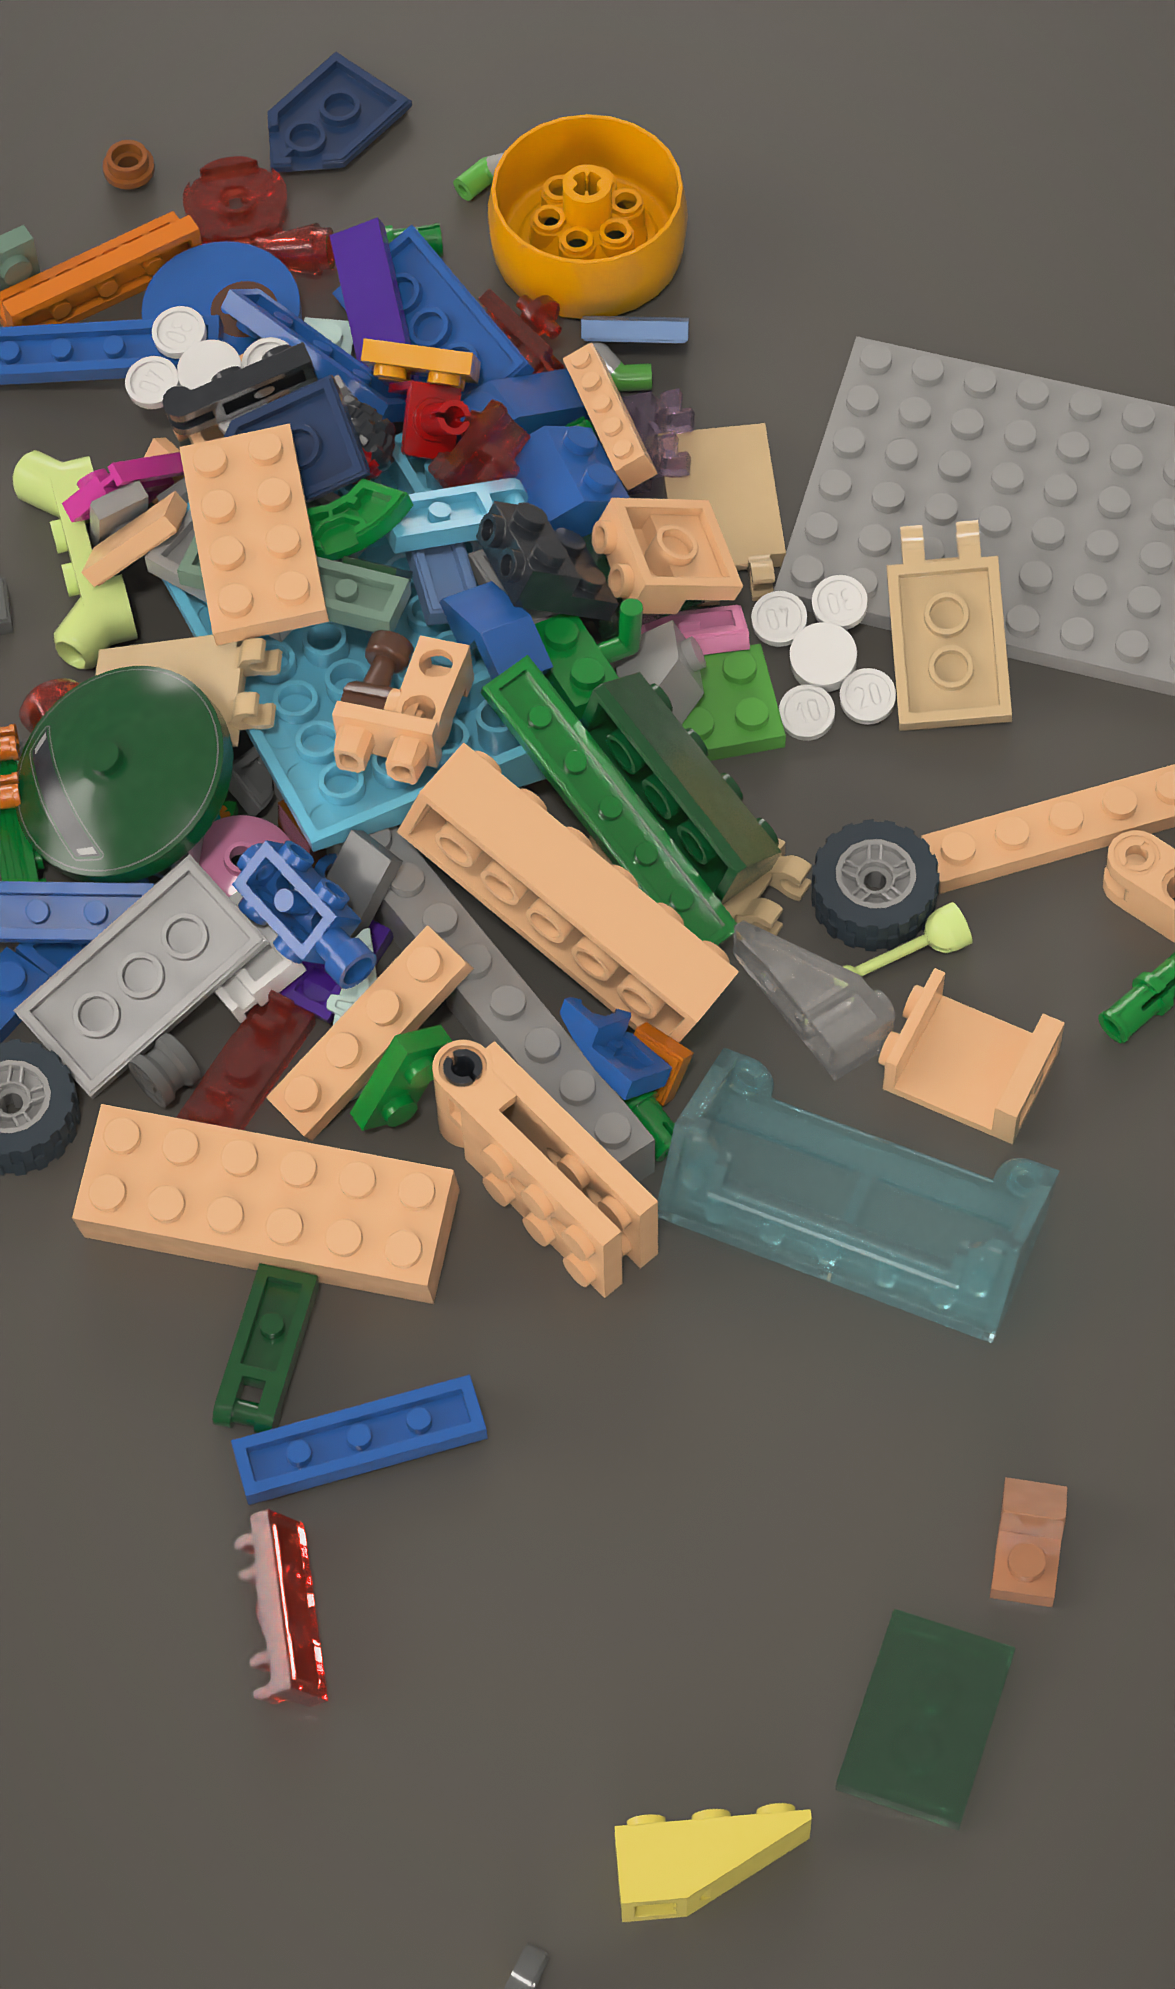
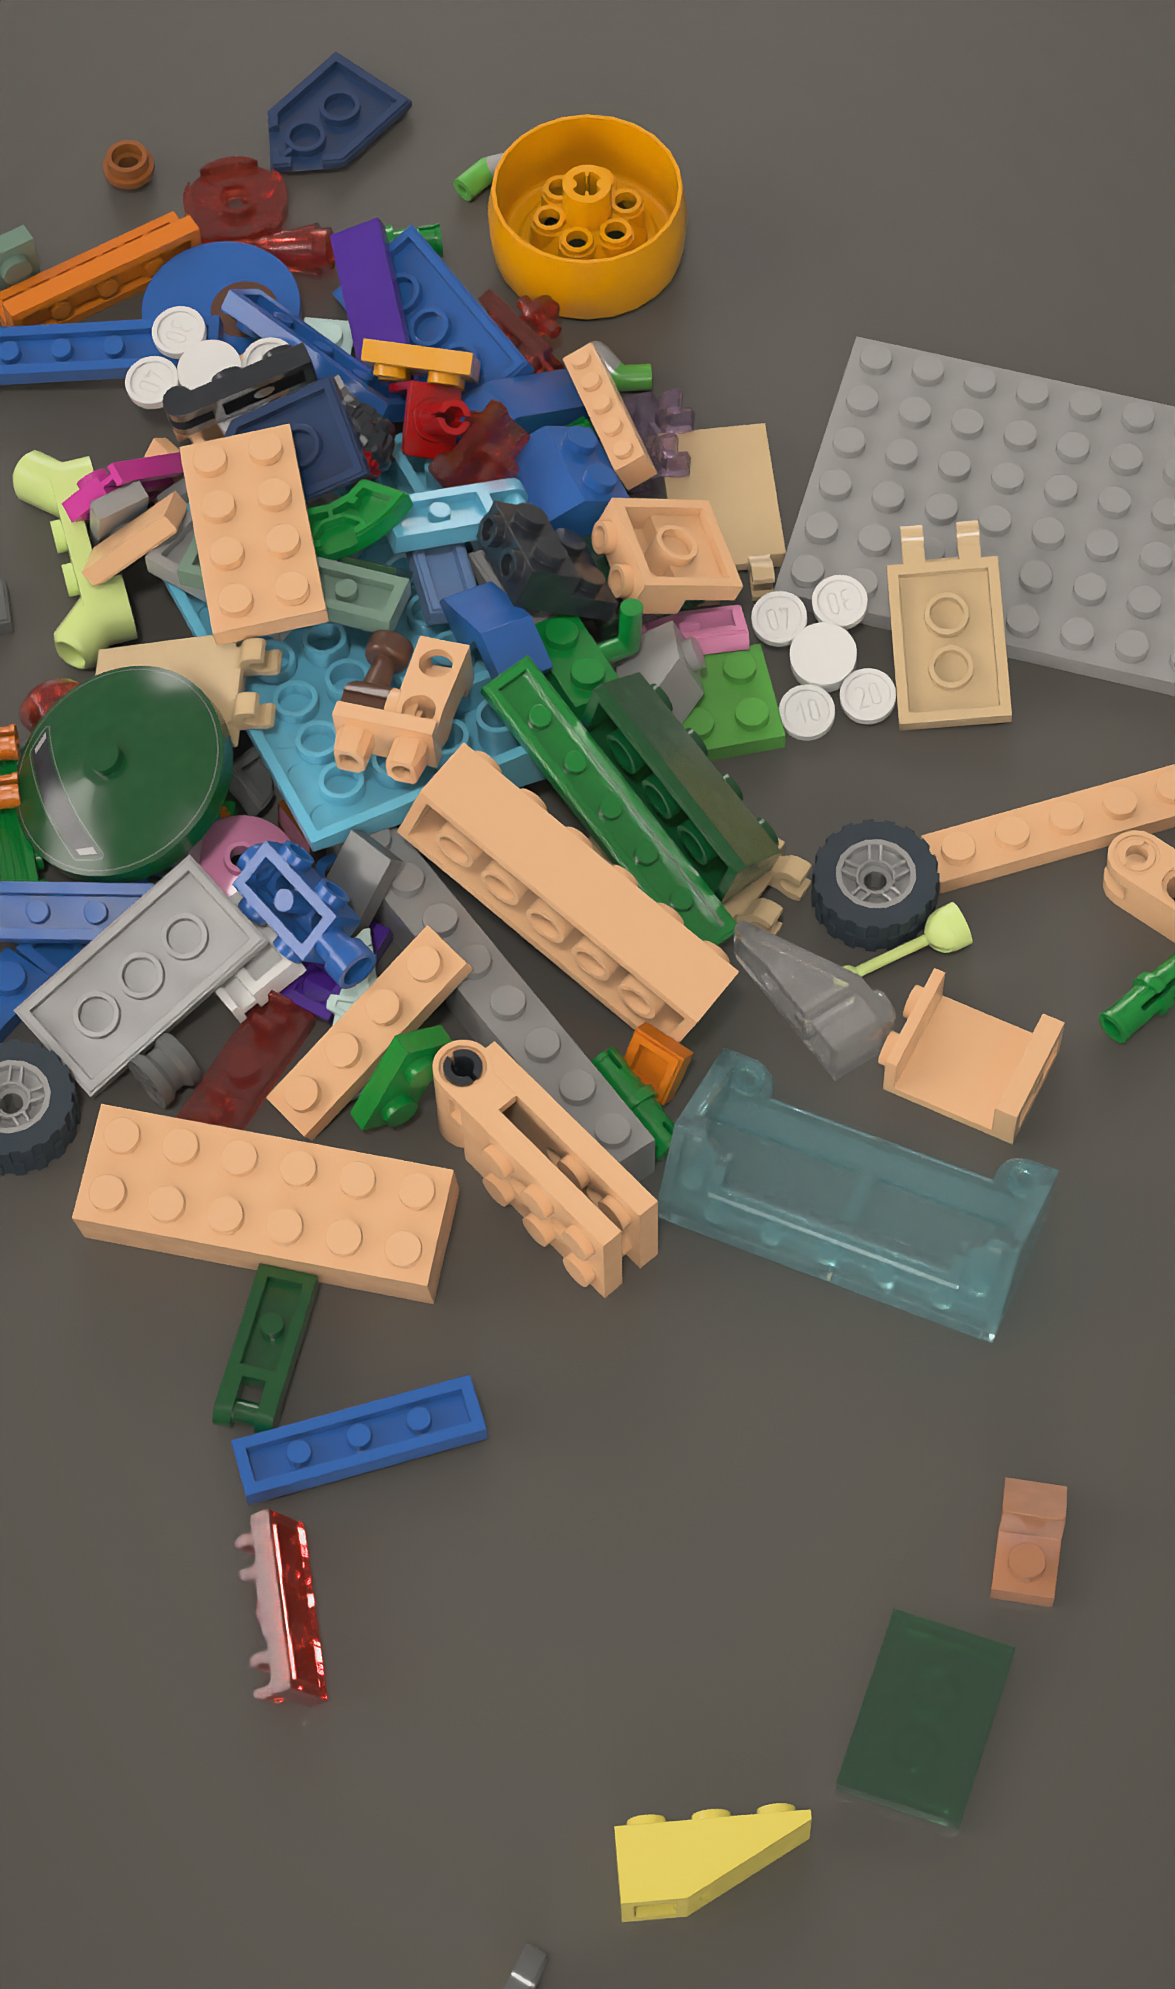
(614, 1053): blue slope -> none
(635, 329): medium blue tile -> none

